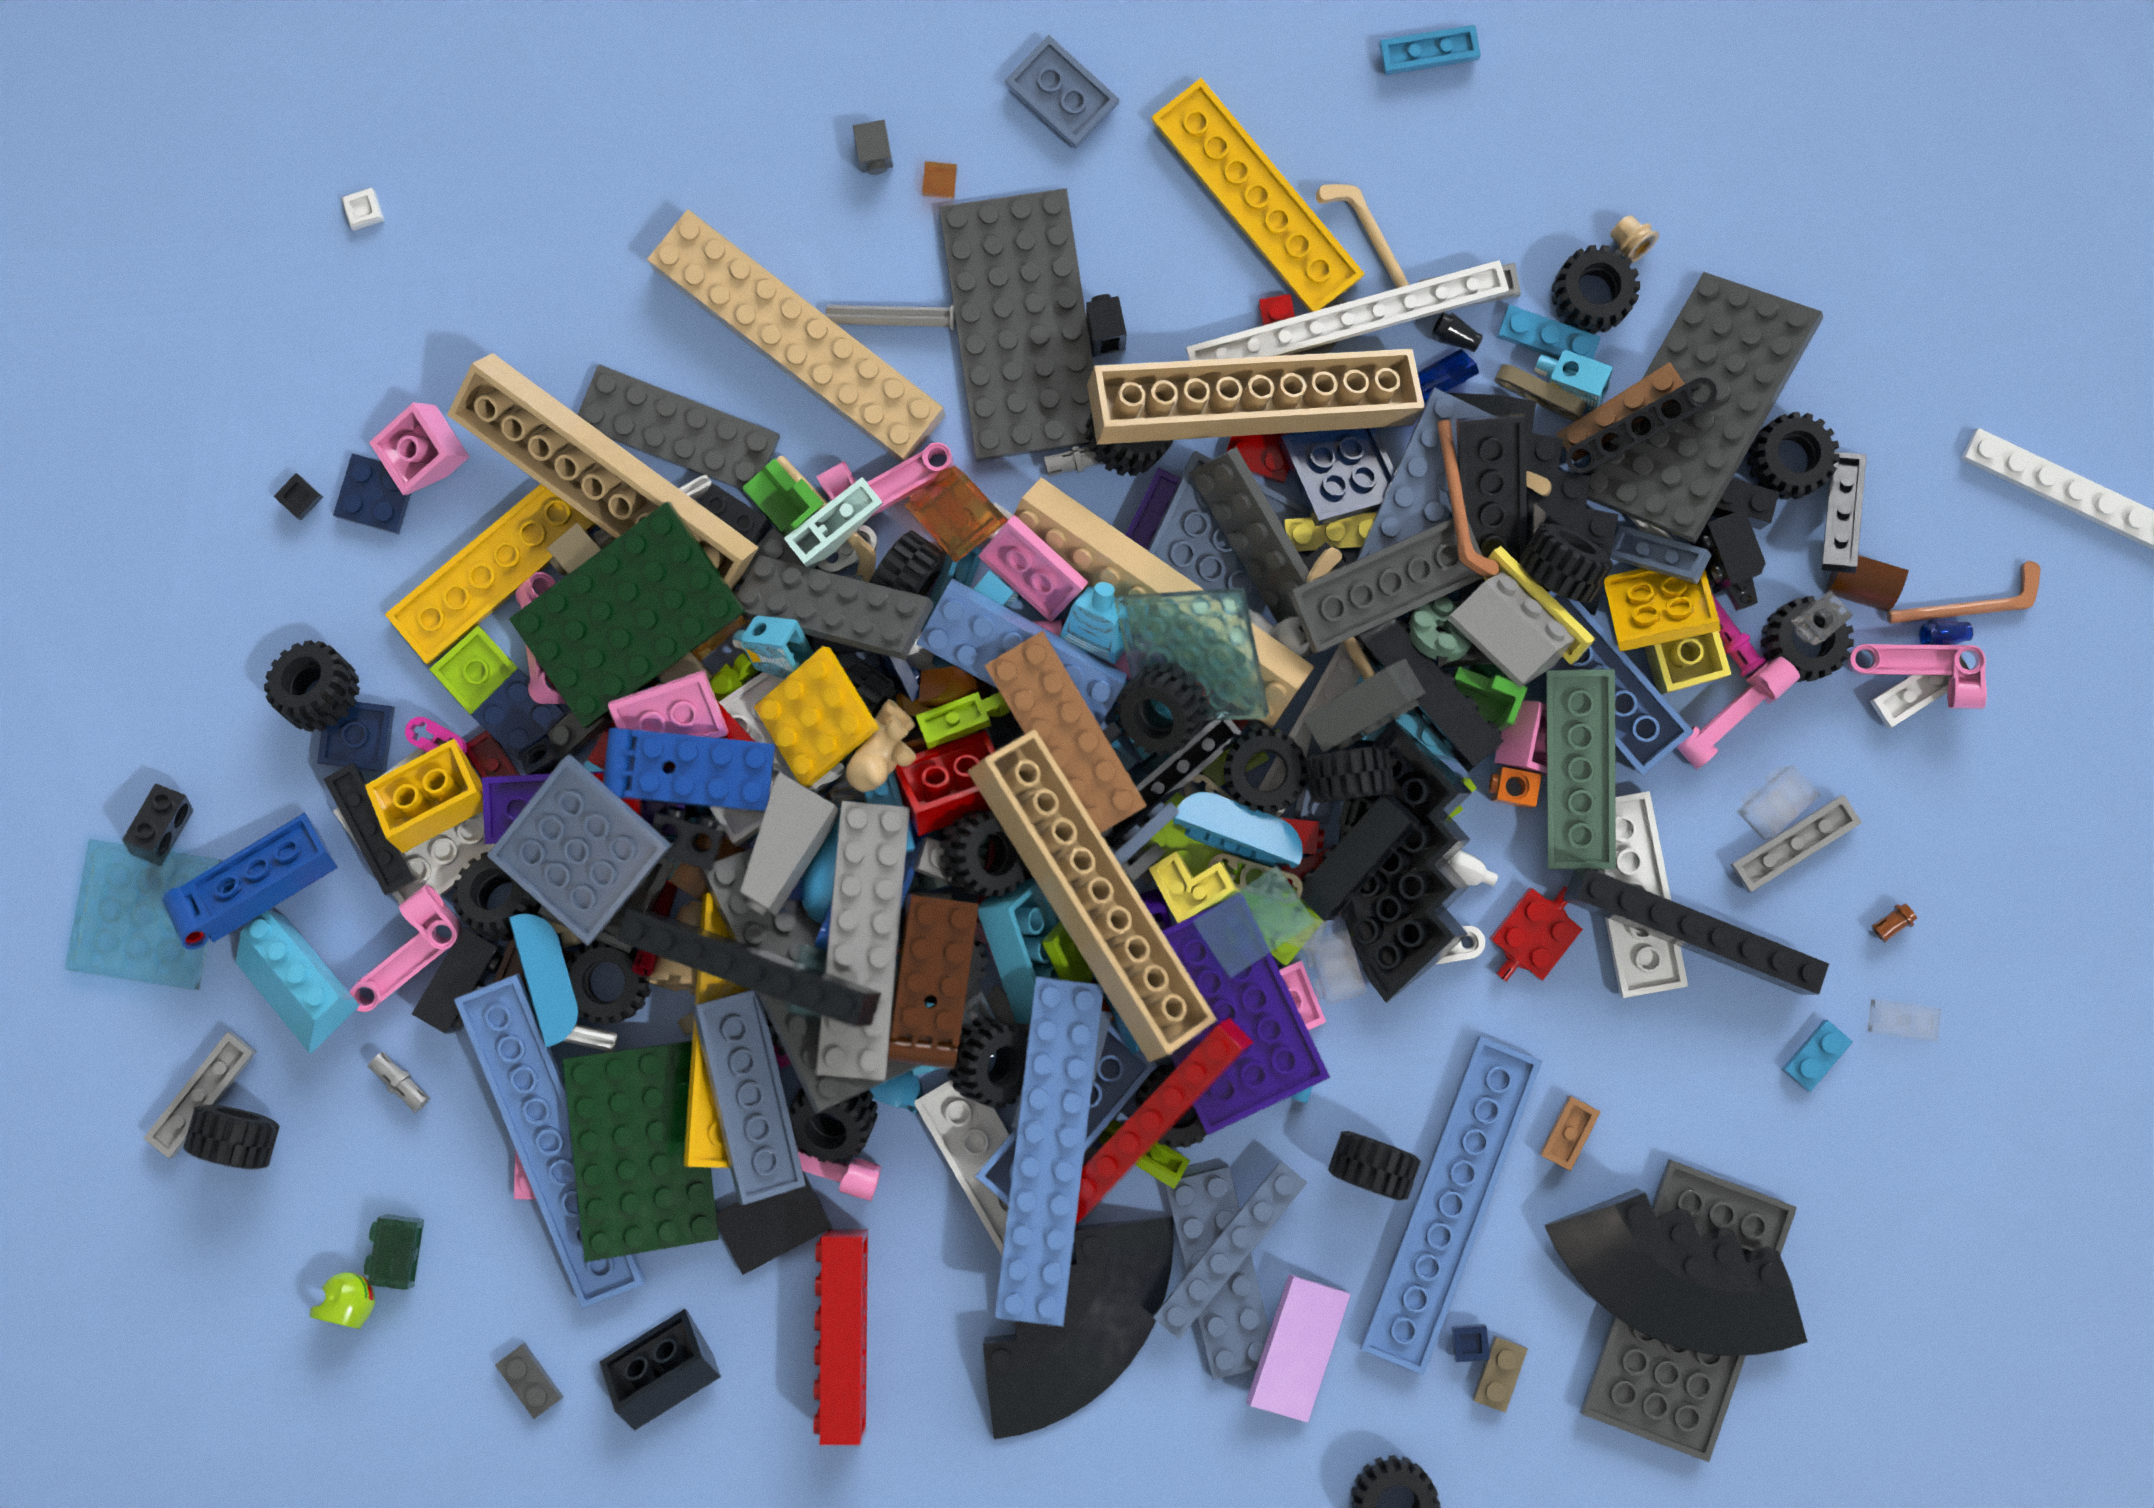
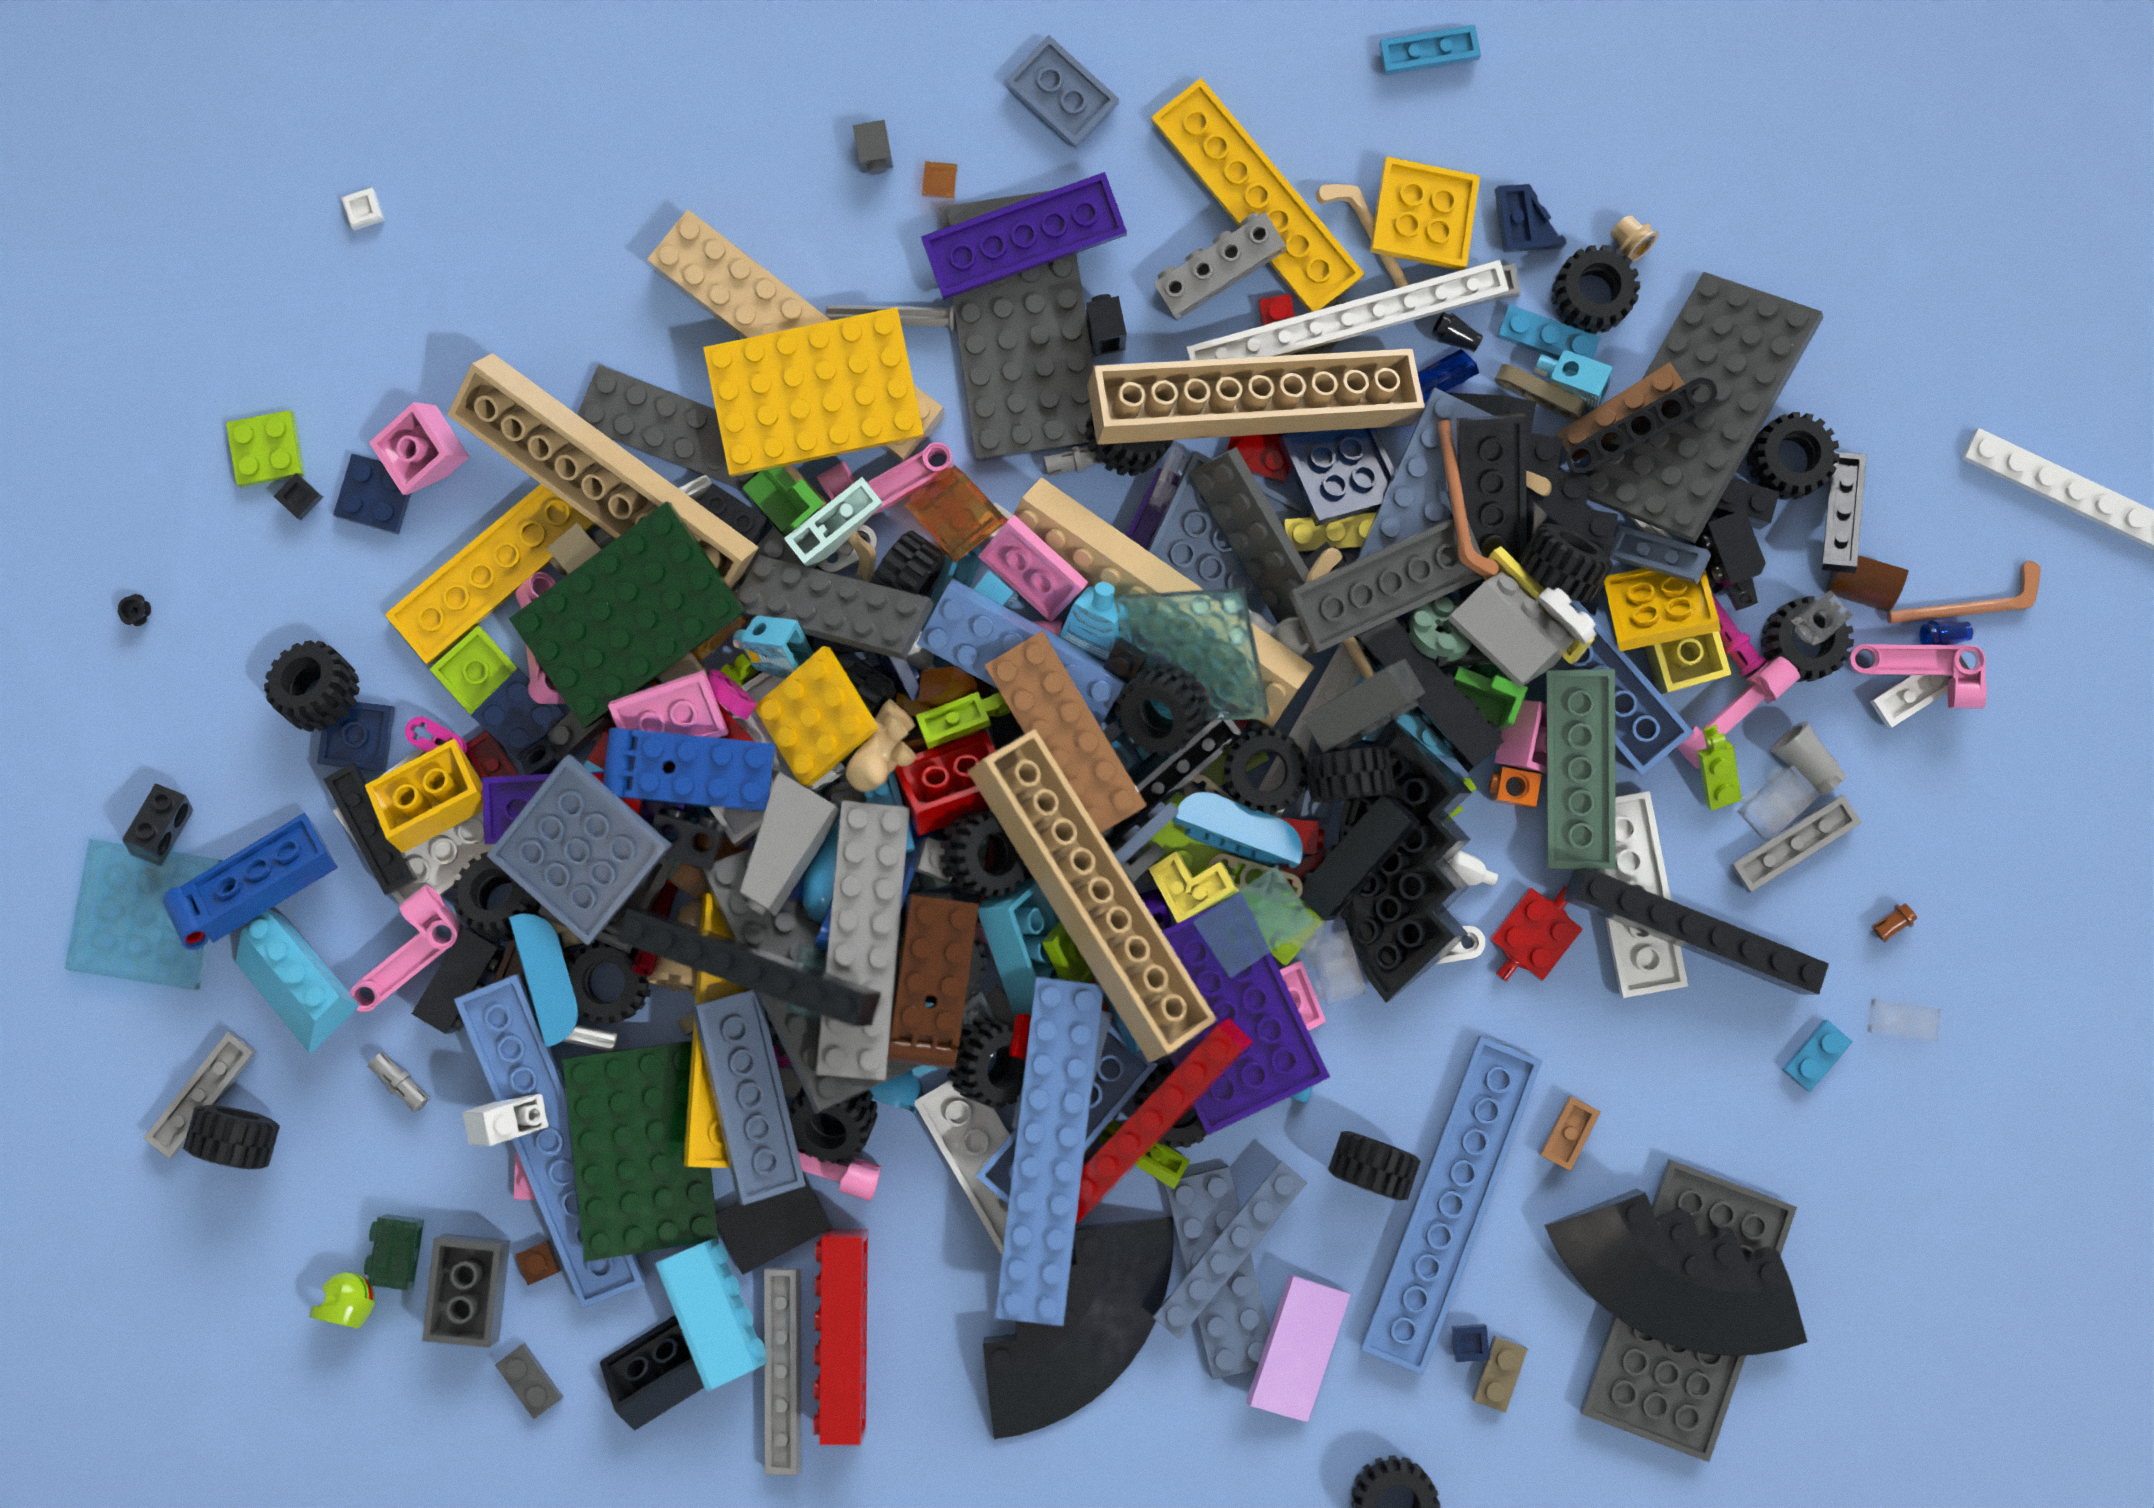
(128, 604): none -> black plate
(265, 448): none -> lime plate
(466, 1290): none -> dark grey brick
(504, 1120): none -> white slope
(538, 1262): none -> reddish brown plate
(712, 1313): none -> medium azure slope
(731, 694): none -> dark pink beam
(782, 1371): none -> light grey plate
(790, 1081): none -> white sticker
(813, 392): none -> yellow plate
(1020, 1037): none -> red piece
(1024, 235): none -> dark purple plate
(1125, 660): none -> black plate
(1174, 465): none -> clear plate
(1220, 265): none -> light grey brick
(1424, 213): none -> yellow plate
(1524, 221): none -> dark blue wing
(1558, 606): none -> white plate
(1718, 770): none -> lime plate
(1810, 757): none -> light grey plant

